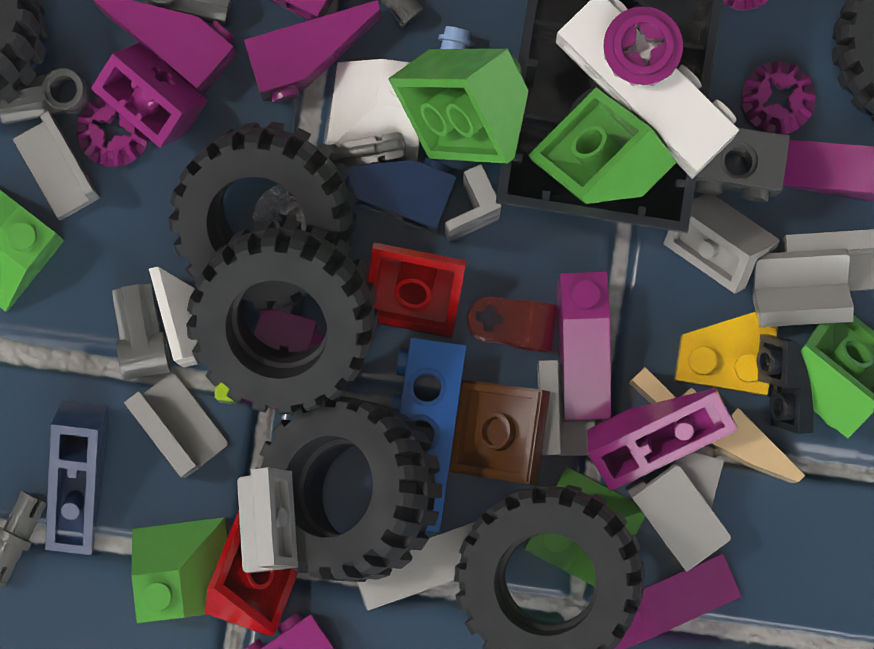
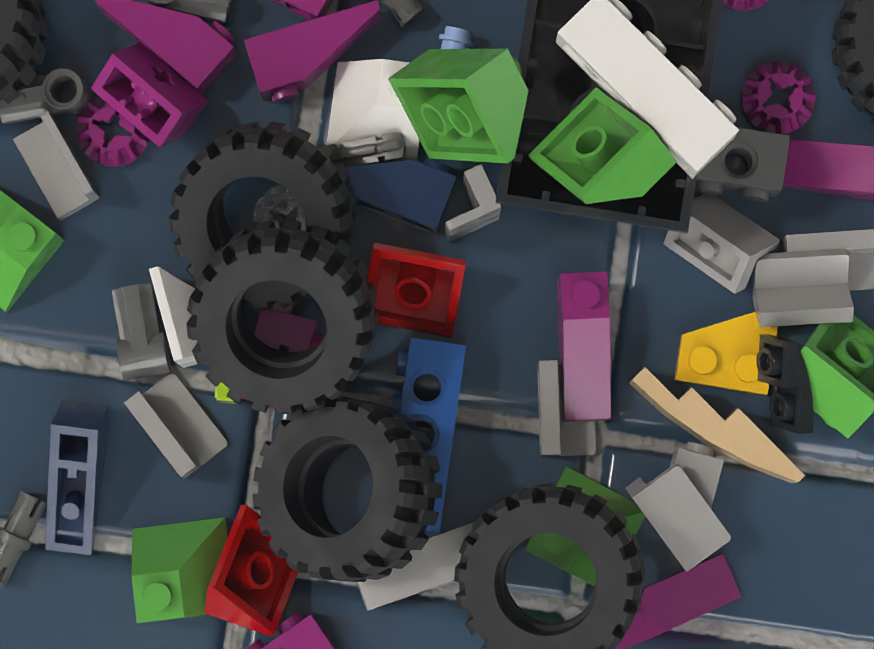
(267, 520): light grey panel -> none
(499, 432): reddish brown tile -> none
(522, 323): clear red piece -> none
(654, 27): magenta gear -> none
(657, 435): magenta slope -> none

